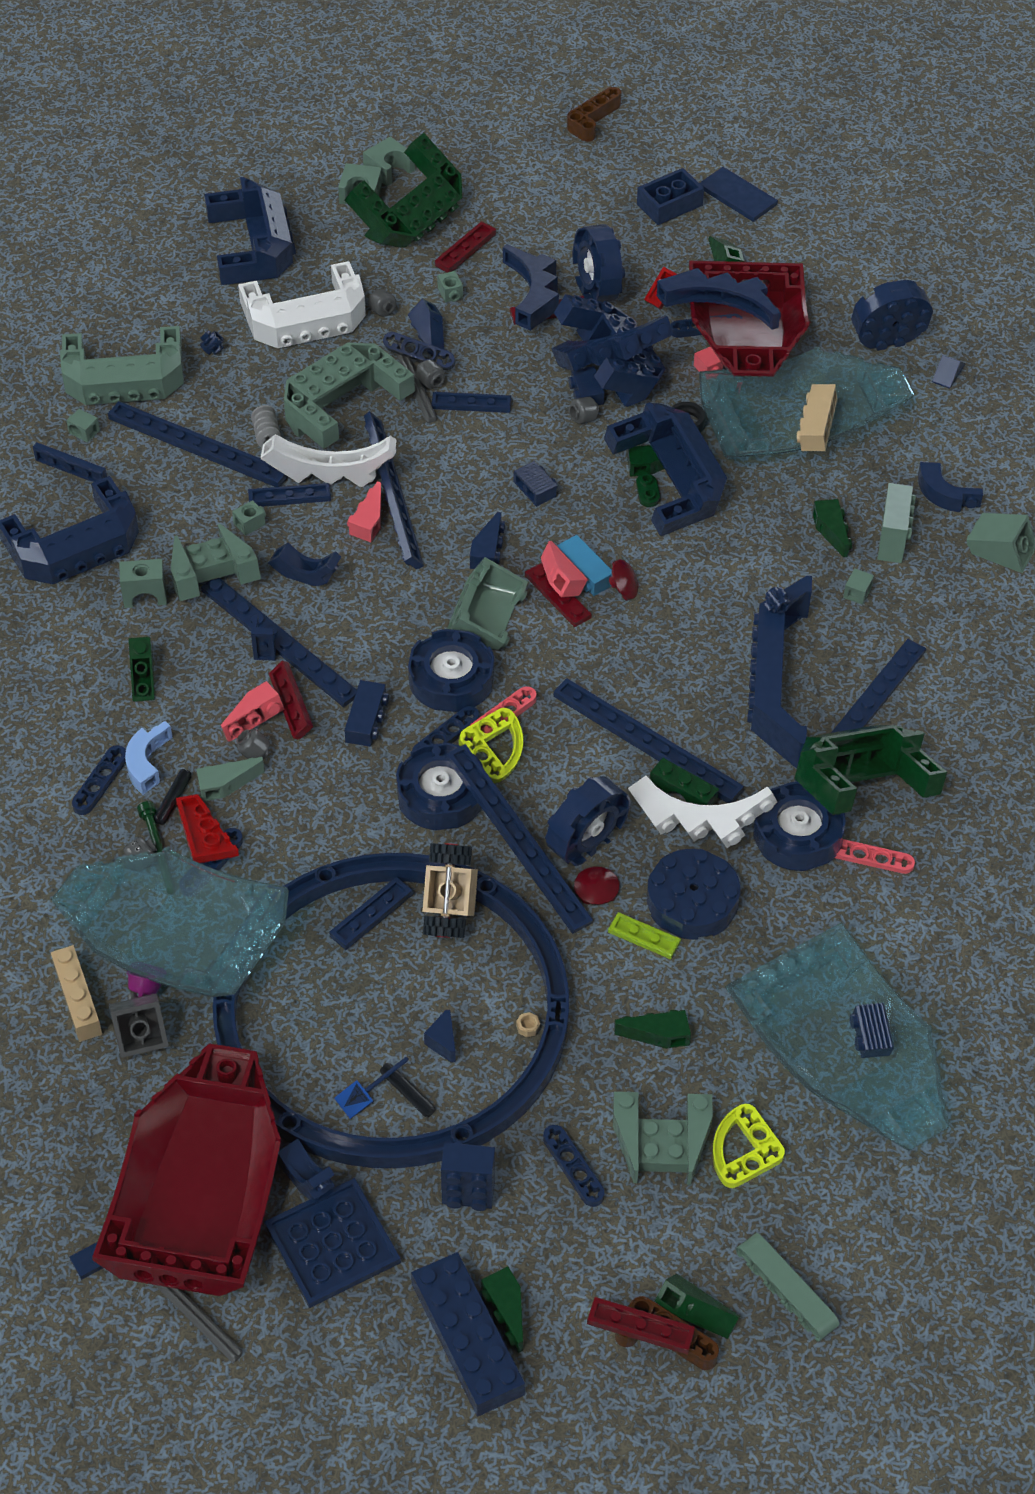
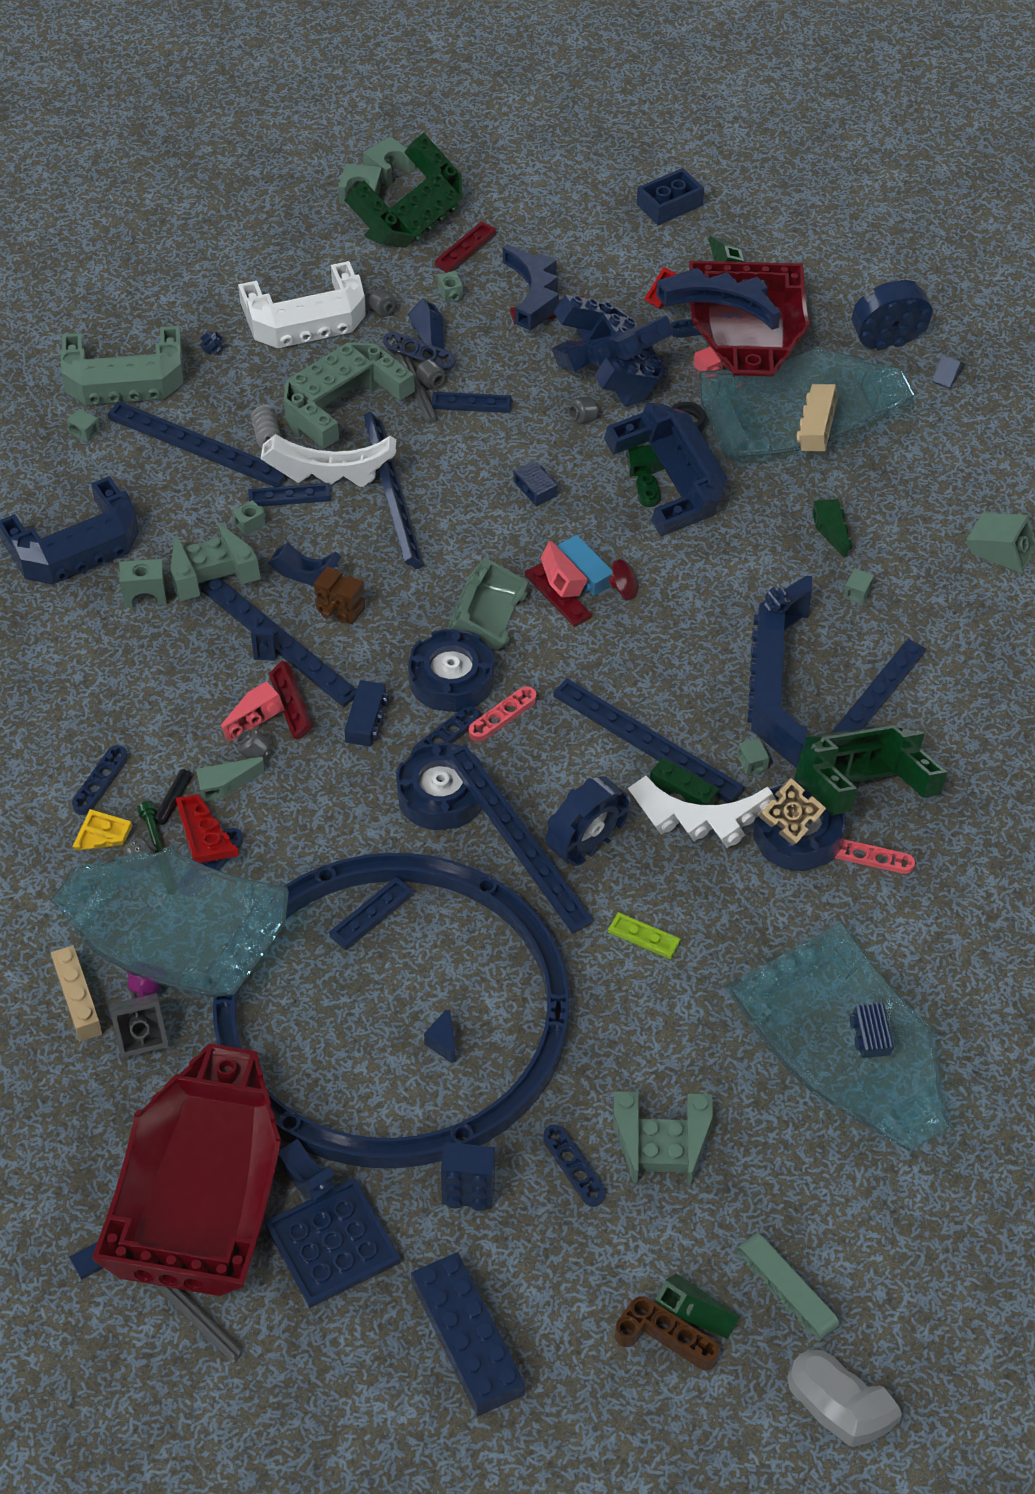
(68, 463): dark blue tile -> none
(102, 831): none -> yellow wing
(141, 668): dark green slope -> none
(142, 744): light blue arch -> none
(267, 230): dark blue wedge -> none
(339, 596): none -> reddish brown brick
(356, 1098): piece -> none
(367, 518): coral slope -> none
(409, 1091): black axle -> none
(449, 890): brick -> none
(480, 739): neon yellow beam -> none
(488, 542): dark blue slope -> none
(504, 1297): dark green slope -> none
(528, 1024): tan tile -> none
(583, 119): reddish brown beam -> none
(586, 384): dark blue brick -> none
(596, 885): dark red dish -> none
(598, 262): dark blue piece -> none
(641, 1325): dark red plate -> none
(659, 1029): dark green slope -> none
(693, 893): dark blue piece -> none
(738, 194): dark blue tile -> none
(753, 756): none -> sand green brick
(761, 1147): neon yellow beam -> none
(791, 811): none -> tan brick
(842, 1399): none -> light grey piece
(896, 522): sand green wedge -> none
(943, 493): dark blue arch -> none

